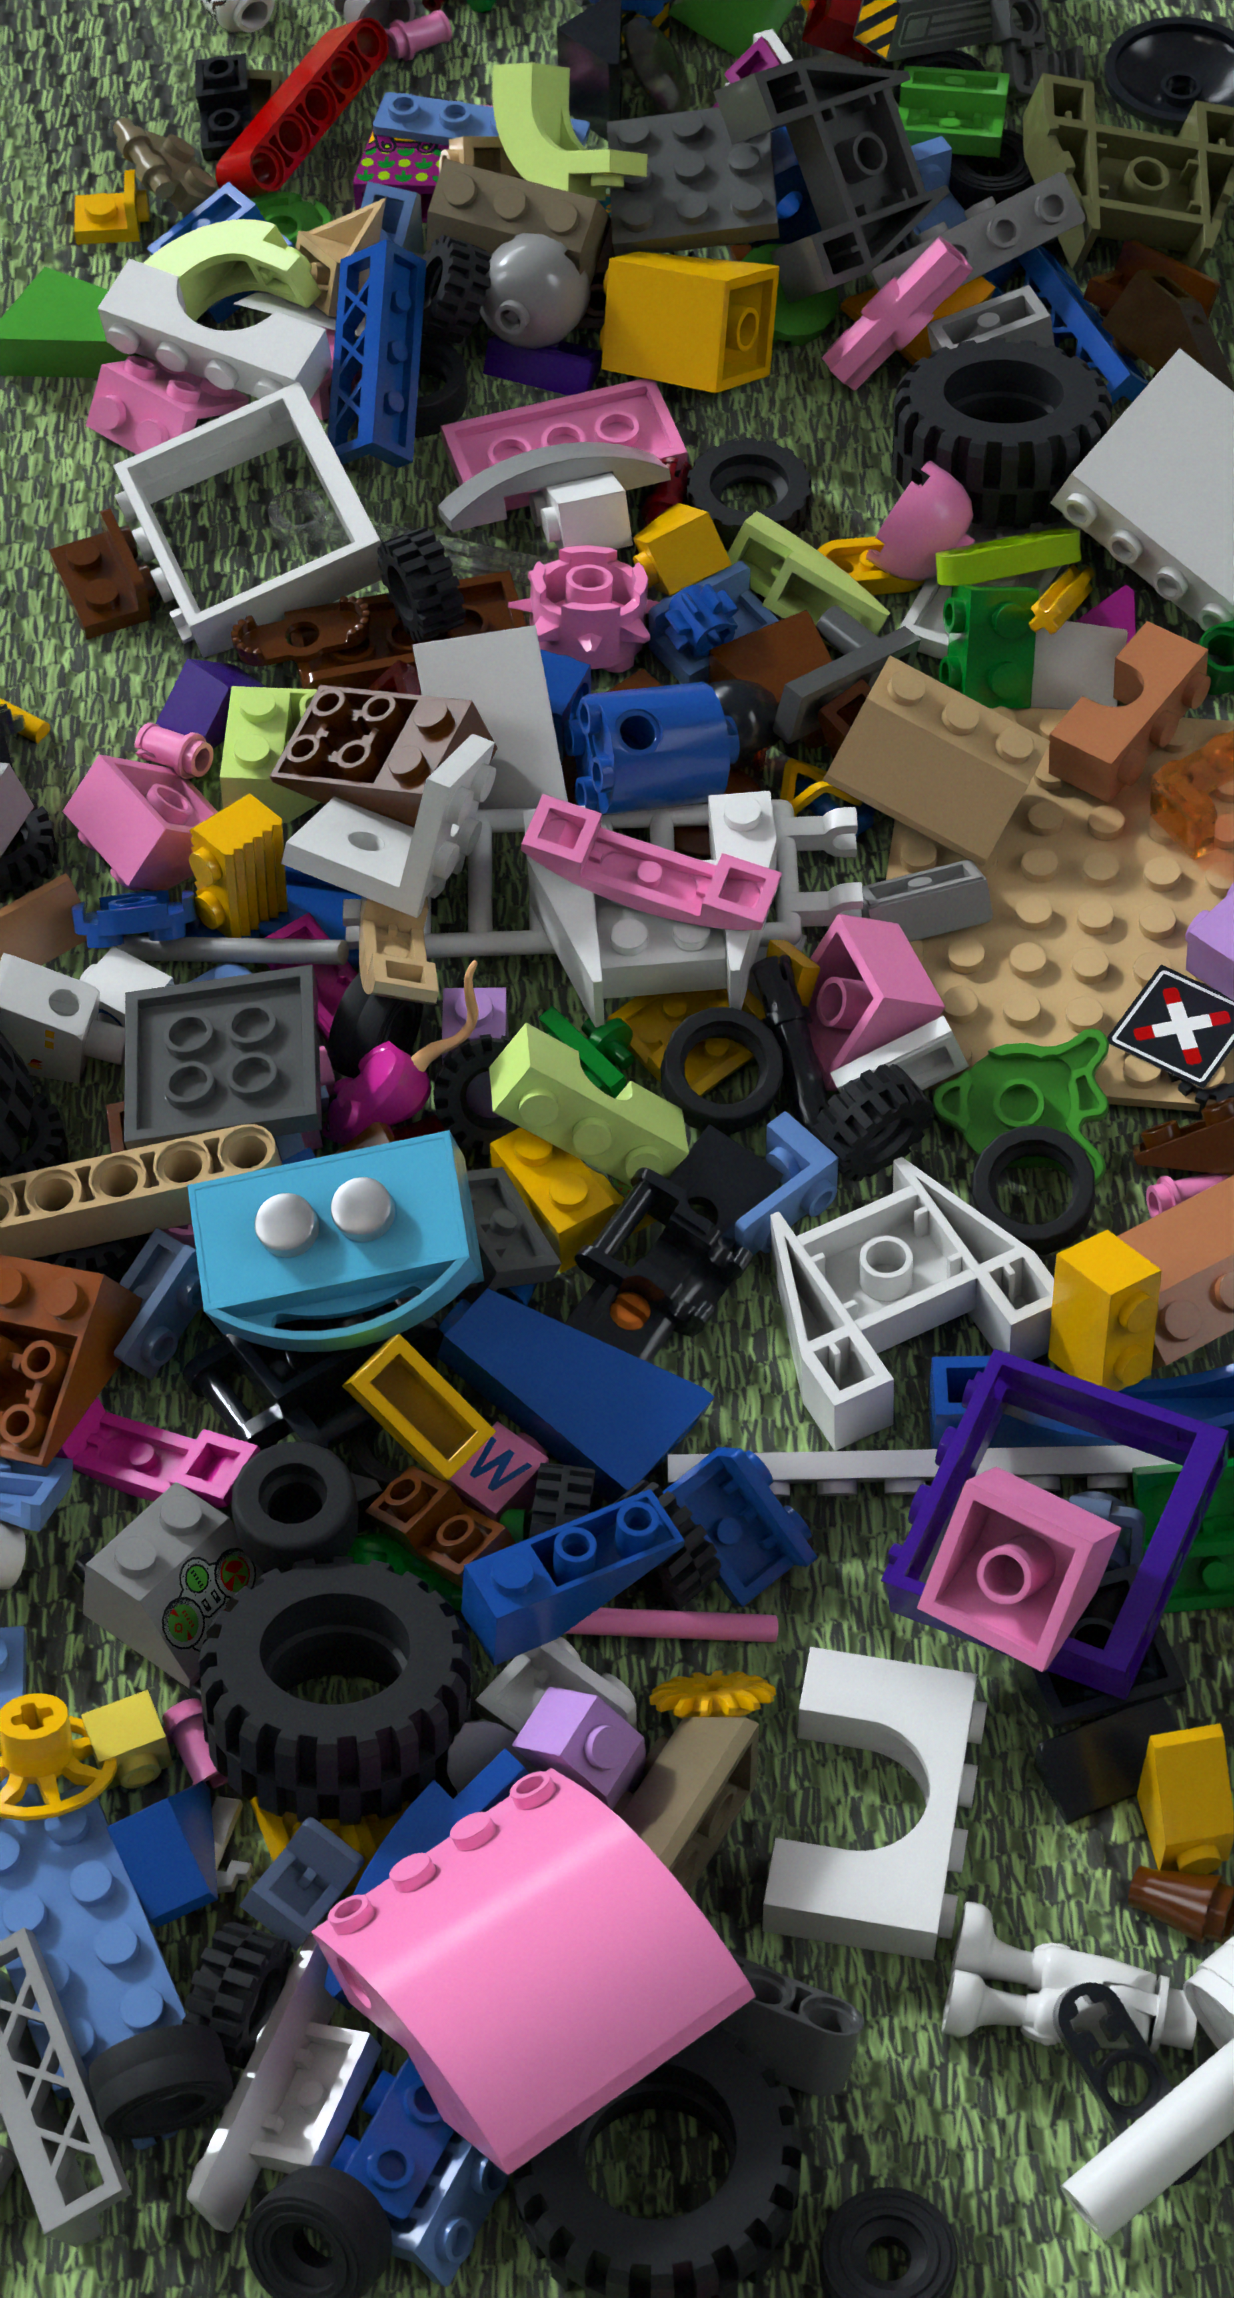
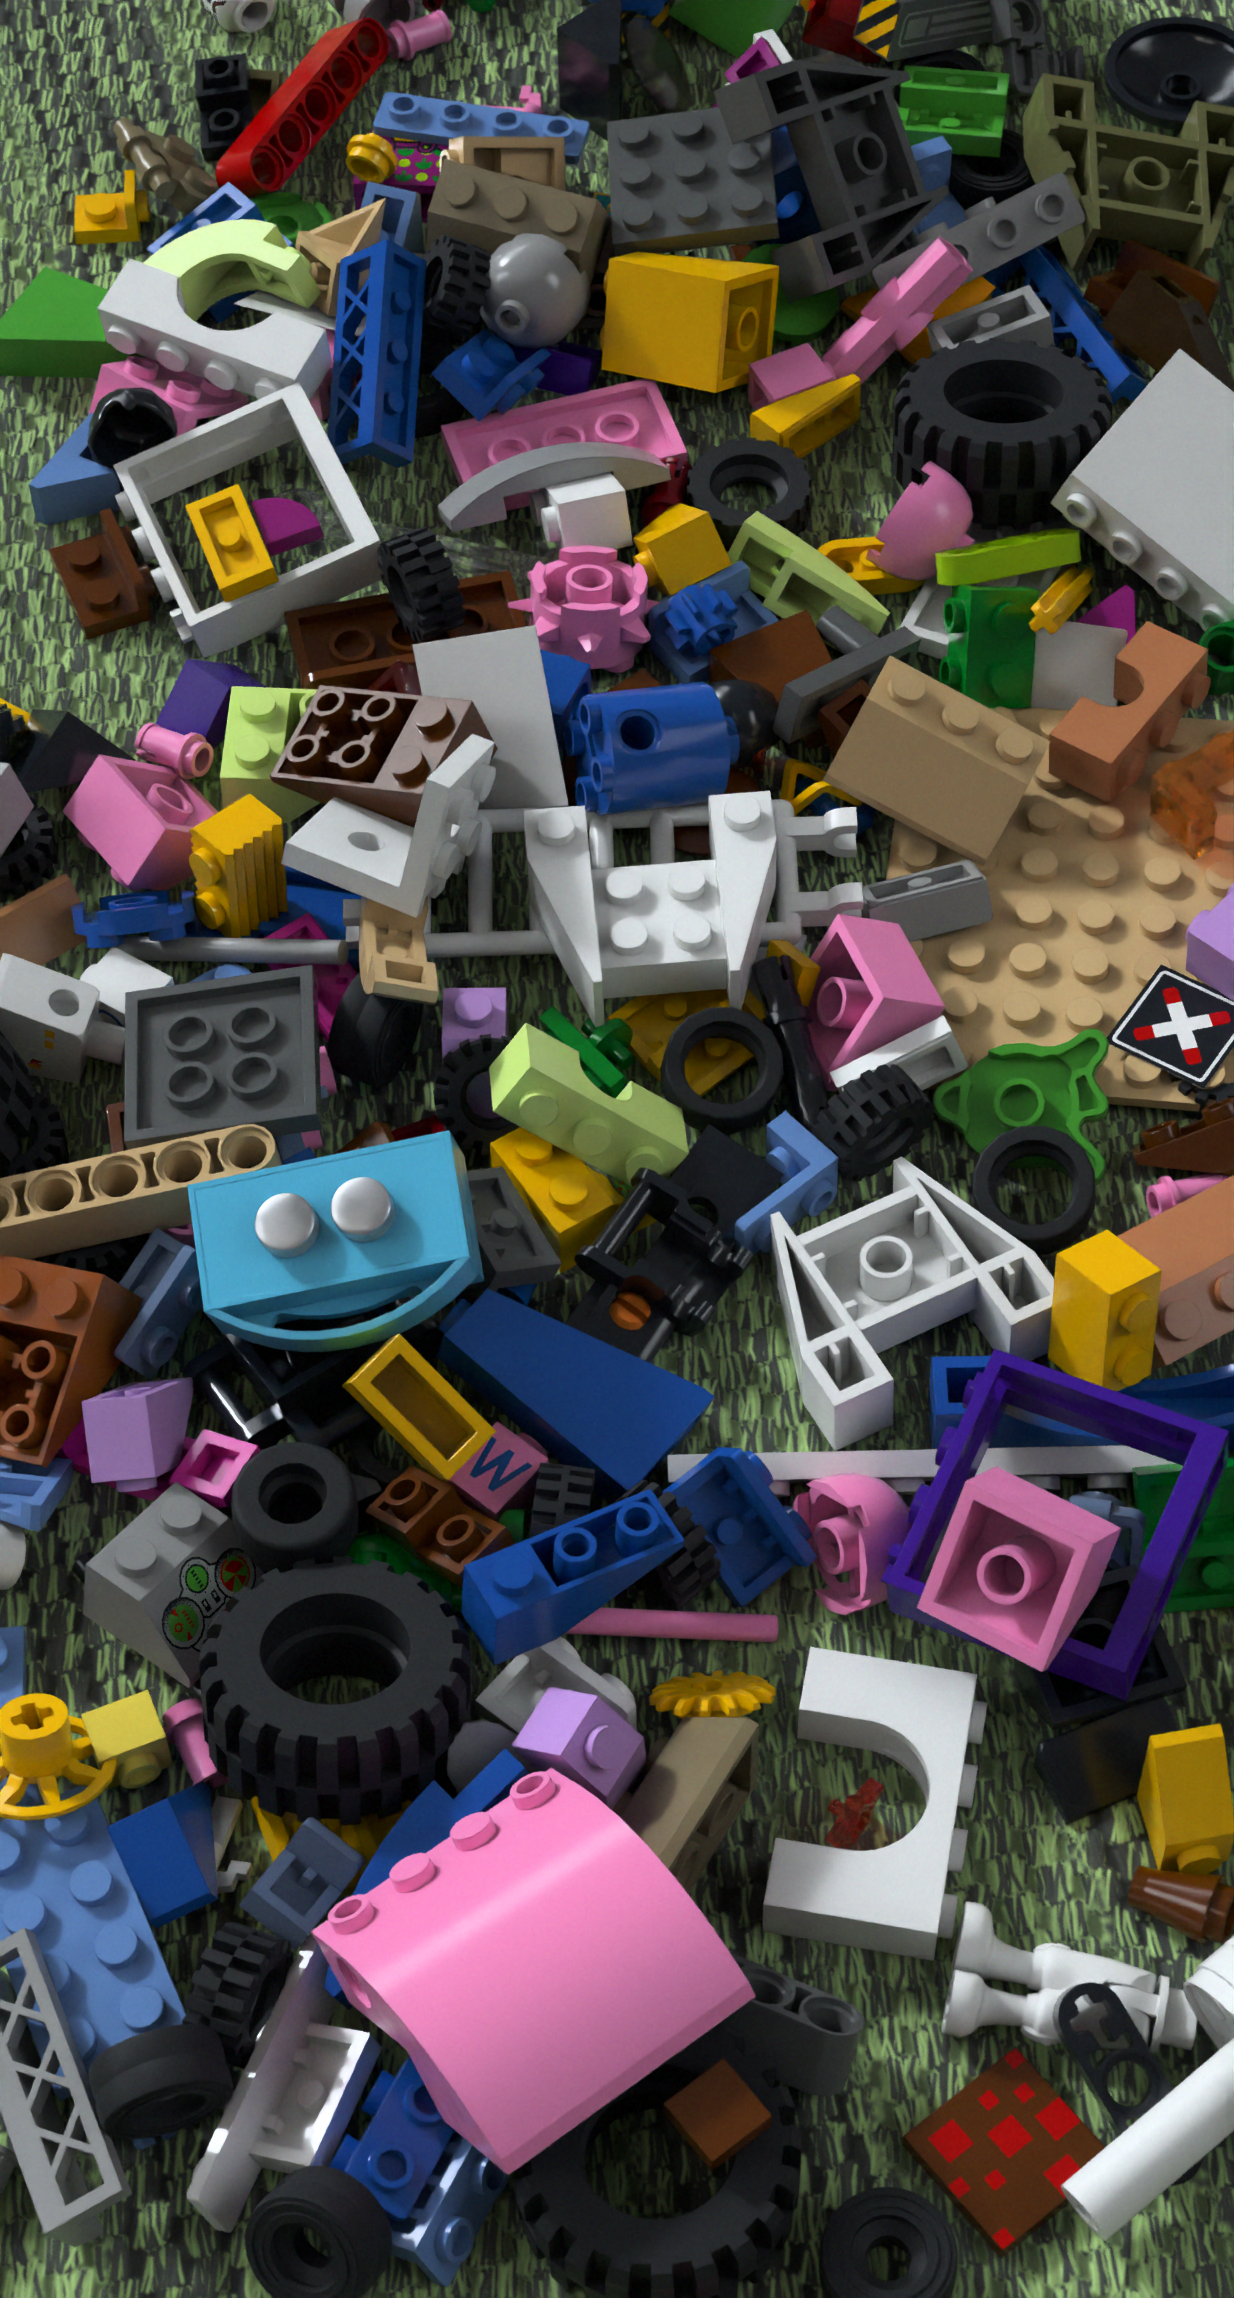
(58, 750): none -> black slope
(73, 482): none -> medium blue slope
(129, 424): none -> black hair
(137, 1431): none -> lavender slope
(232, 543): none -> yellow plate
(285, 524): none -> magenta tile
(336, 628): reddish brown piece -> none
(371, 157): none -> yellow plate
(391, 1081): dark pink animal -> none
(488, 375): none -> blue bracket
(539, 135): yellowish green arch -> none
(645, 875): bright pink slope -> none
(717, 2114): none -> reddish brown tile
(787, 375): none -> bright pink brick
(807, 418): none -> yellow slope
(852, 1530): none -> bright pink cylinder
(853, 1815): none -> clear red piece
(1004, 2151): none -> reddish brown tile

